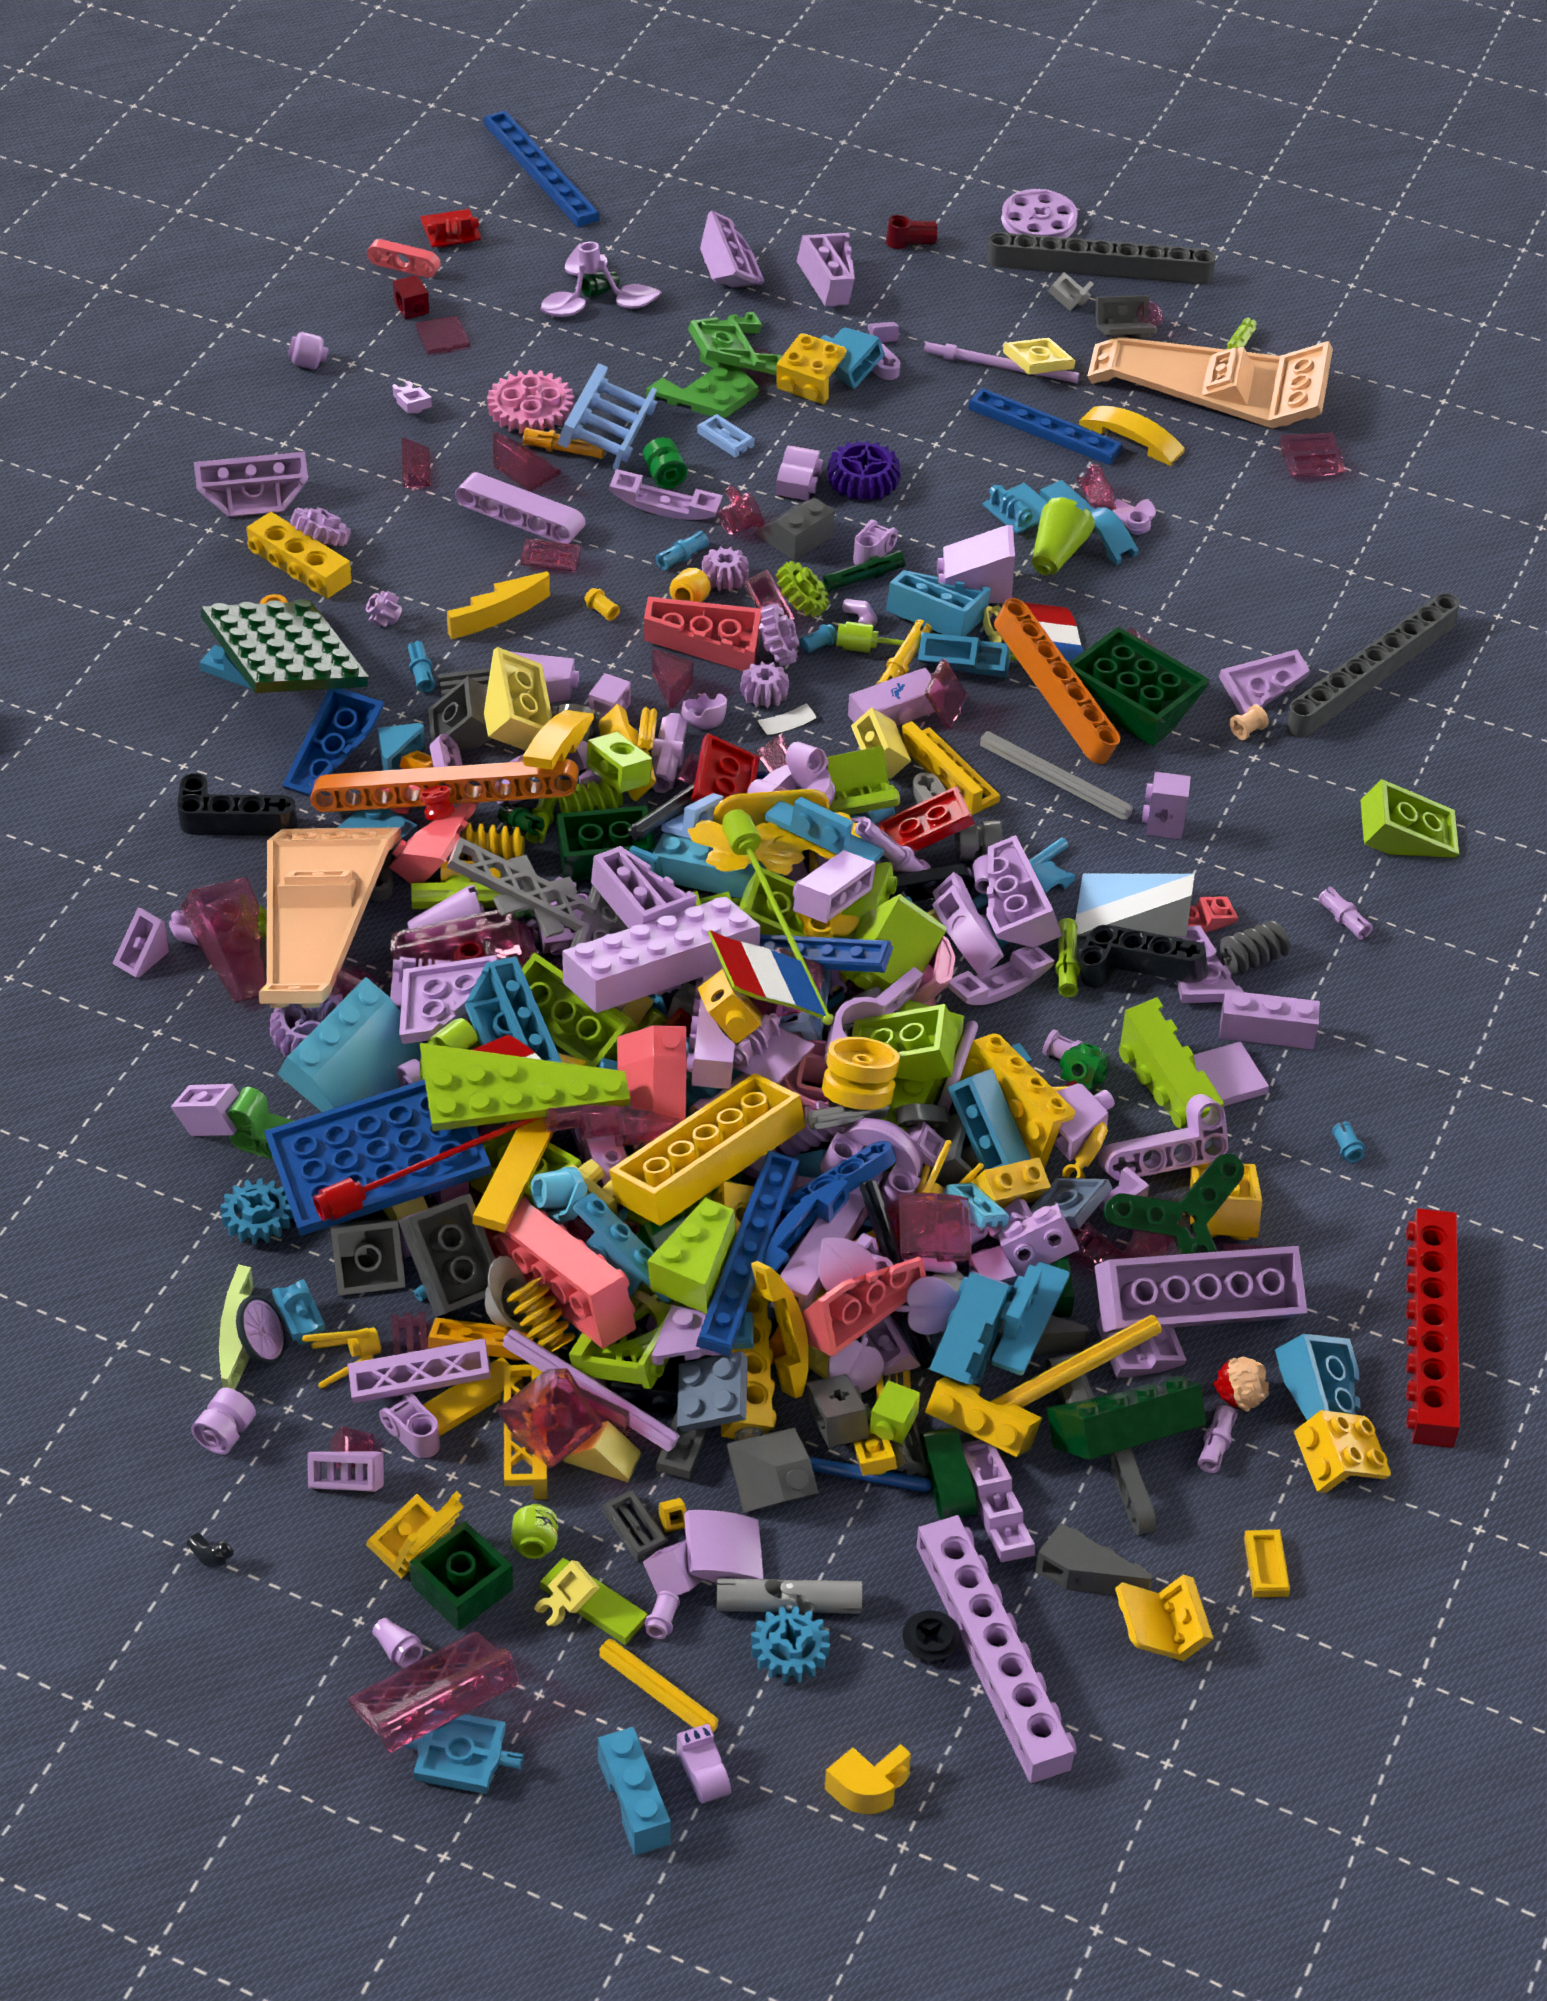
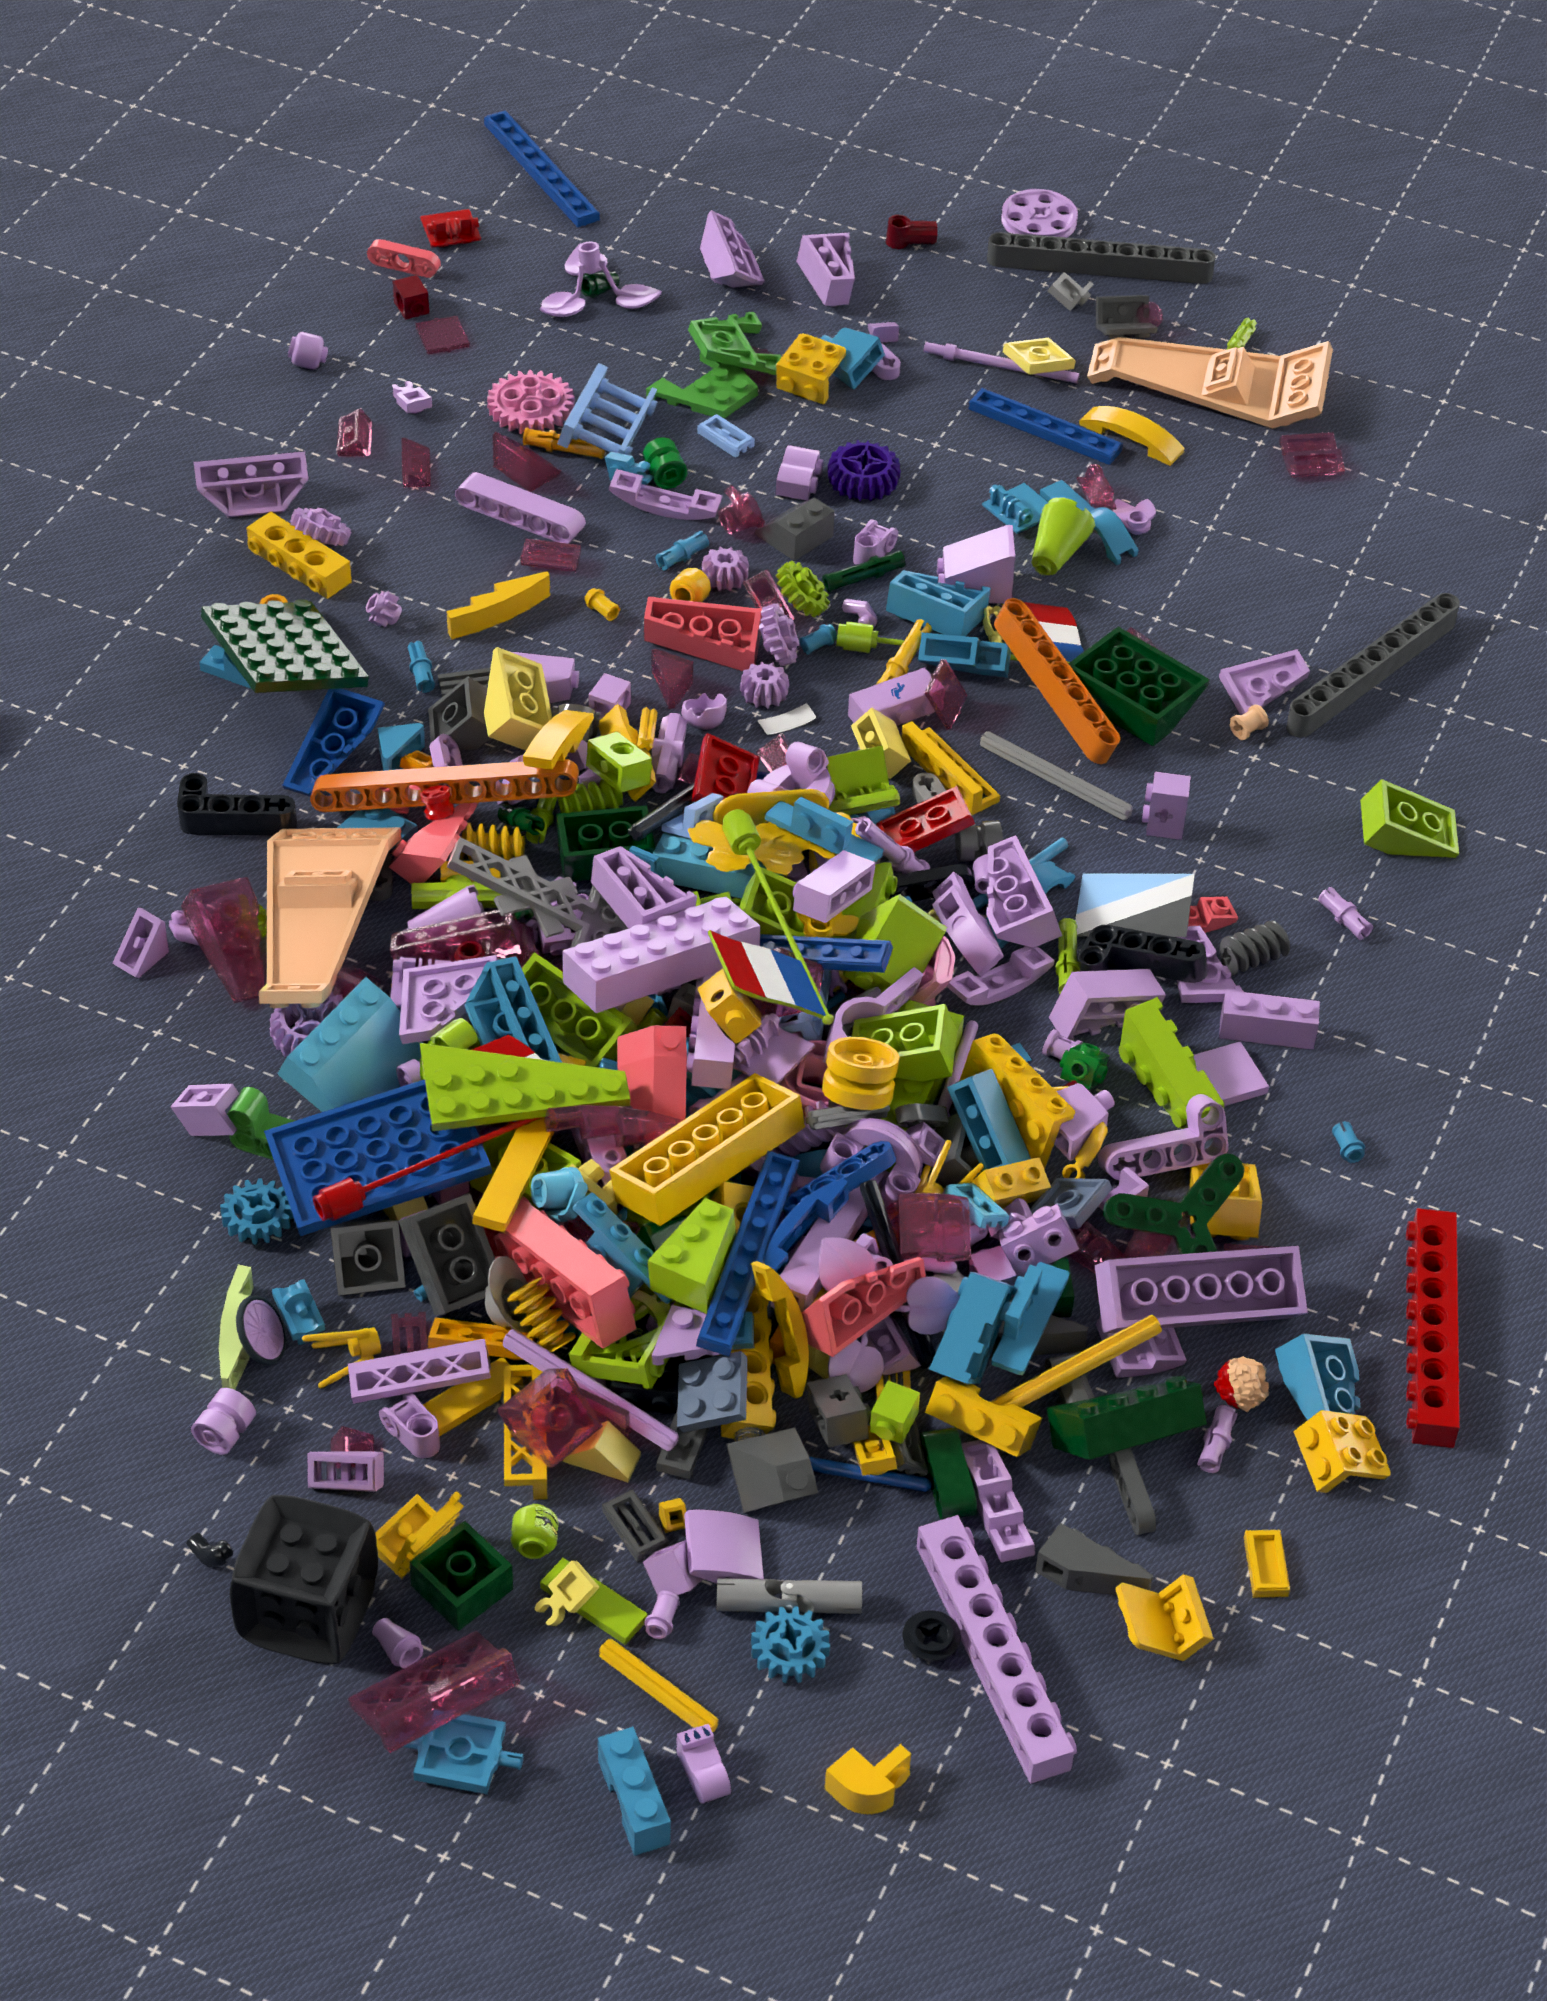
(304, 1579): none -> black piece
(354, 434): none -> clear pink slope
(626, 463): none -> dark azure plate
(1100, 999): none -> lavender wedge

